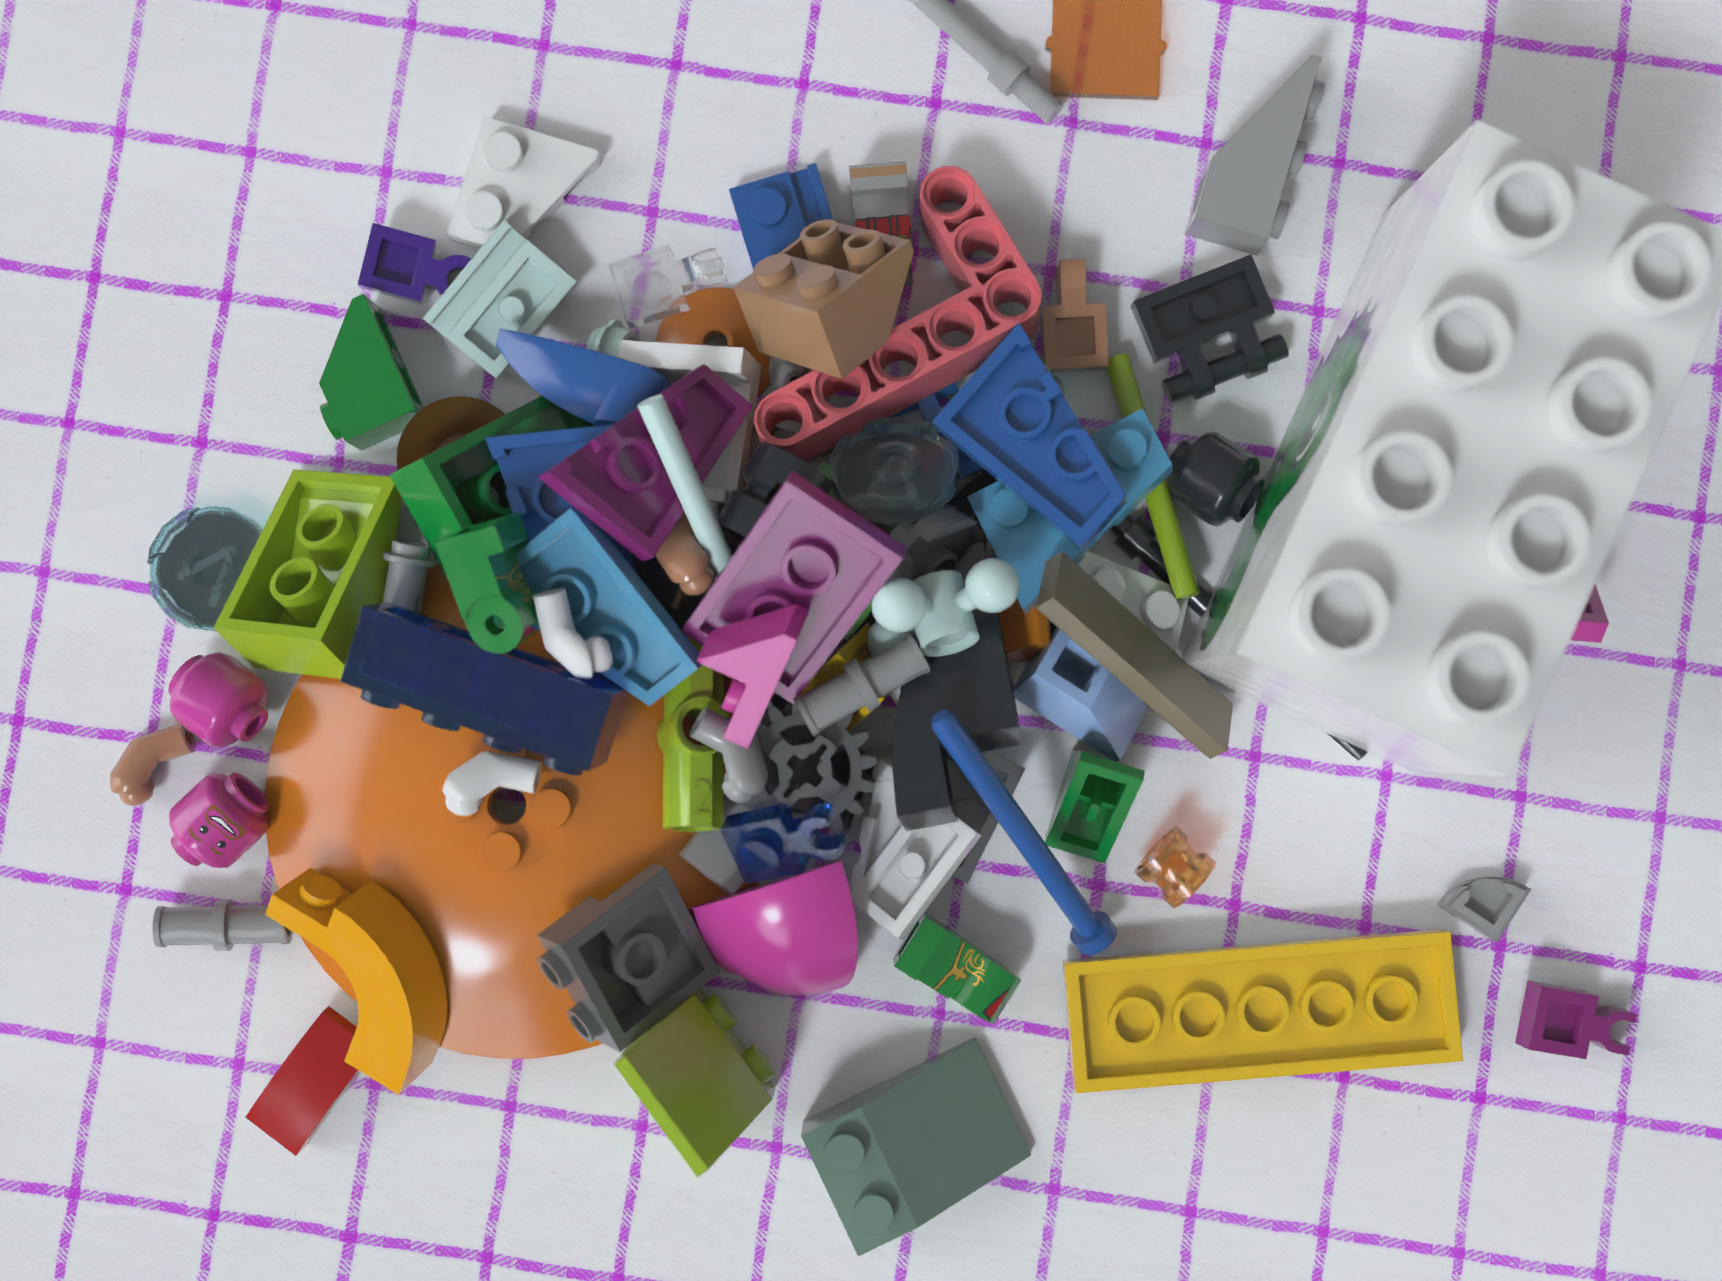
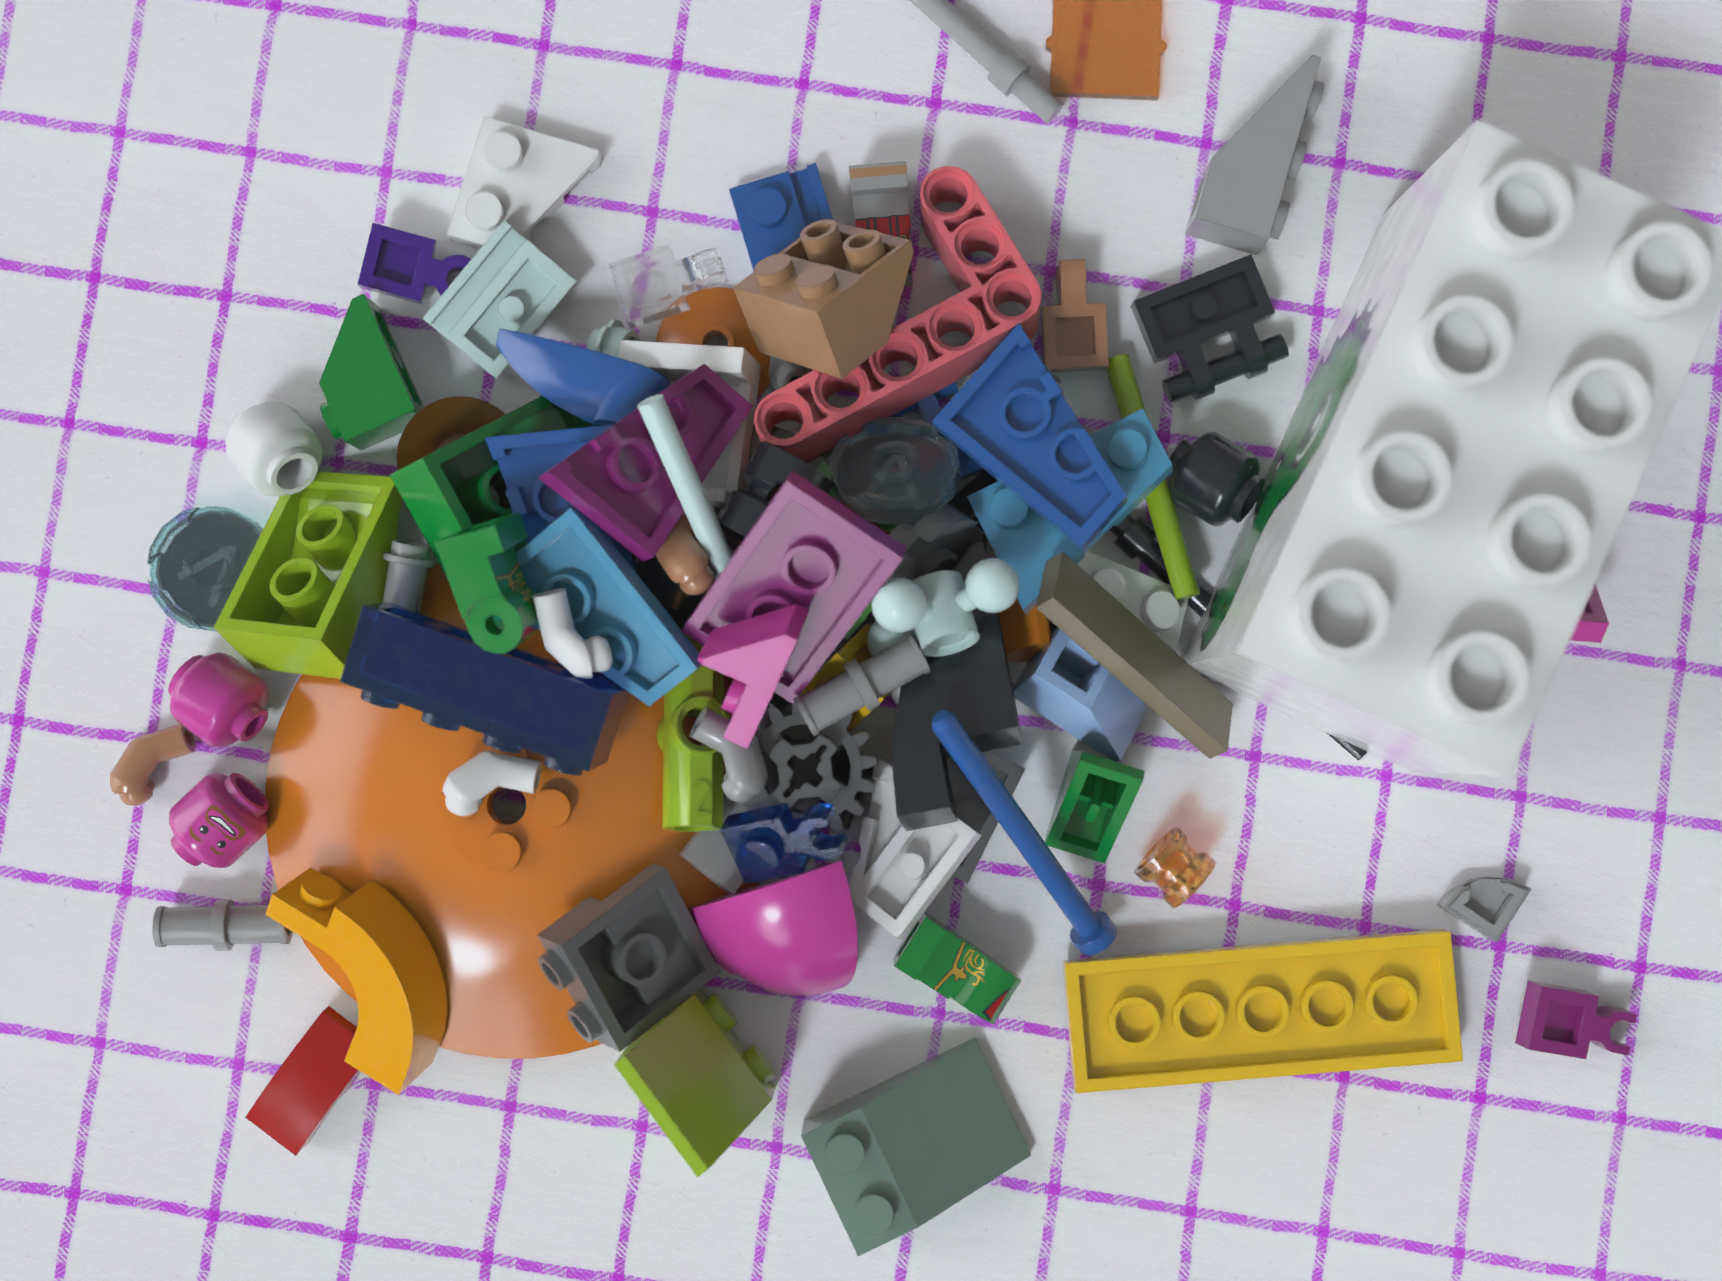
(274, 449): none -> white head

